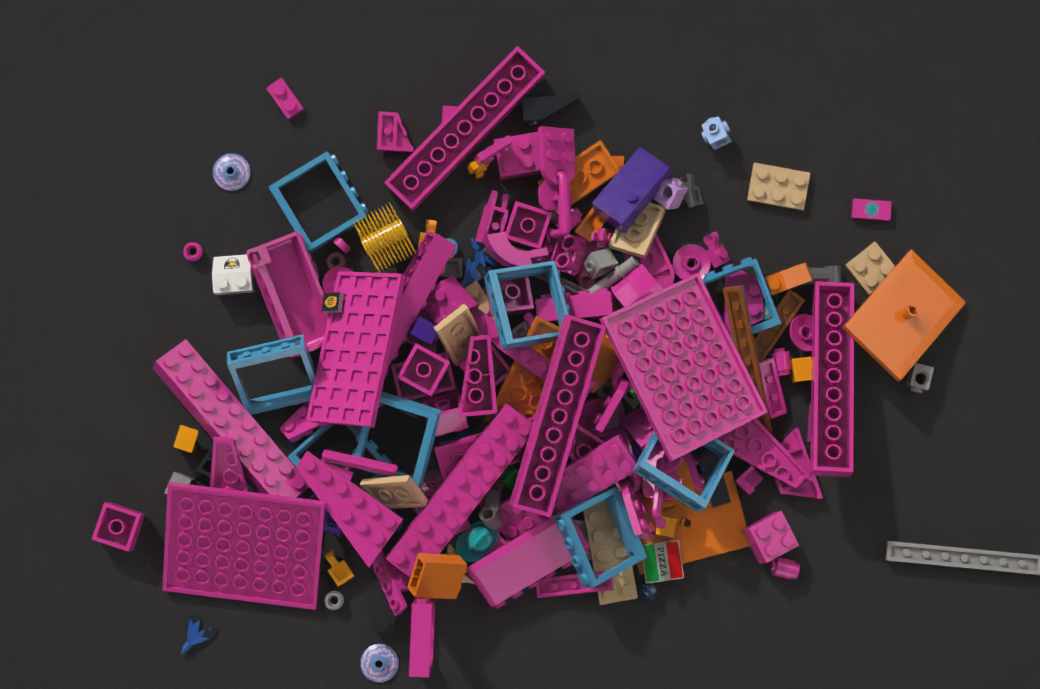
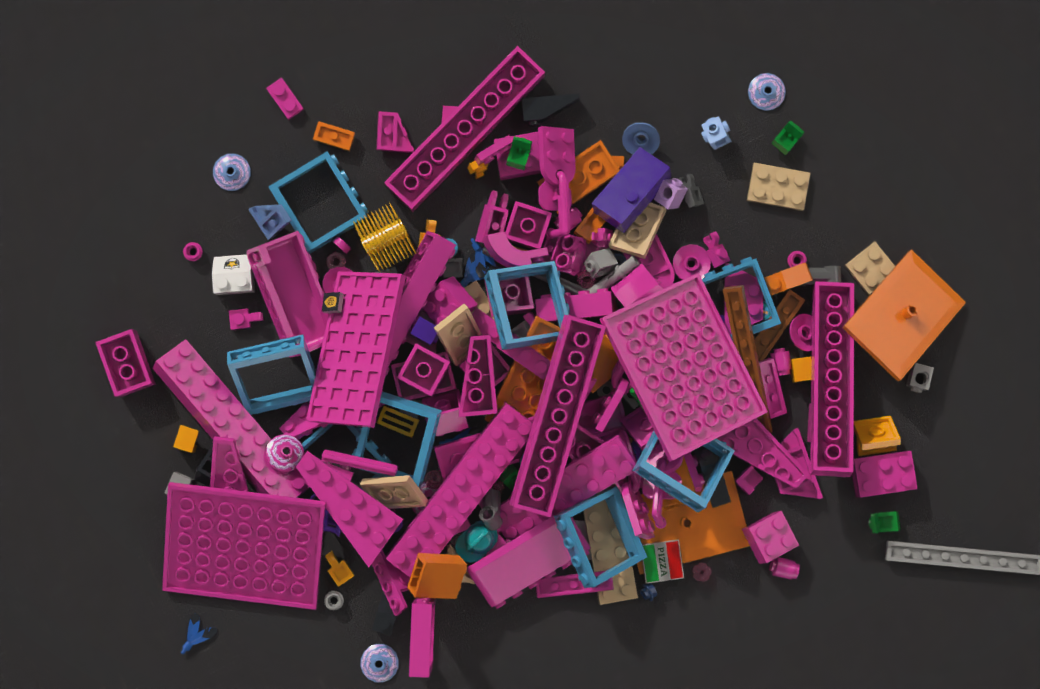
(118, 526): dark pink brick -> none
(125, 363): none -> dark pink brick
(242, 319): none -> dark pink plate
(270, 219): none -> medium blue wing
(281, 461): none -> dish
(334, 136): none -> orange plate
(383, 415): none -> yellow tile
(519, 153): none -> green bracket
(632, 141): none -> medium blue dish
(669, 529): light orange panel -> none
(701, 567): none -> clear pink plate
(763, 100): none -> dish
(787, 137): none -> green bracket
(800, 255): none -> dark pink plate
(871, 209): dark pink tile -> none
(876, 435): none -> light orange bracket
(884, 474): none -> dark pink brick
(884, 522): none -> green bracket

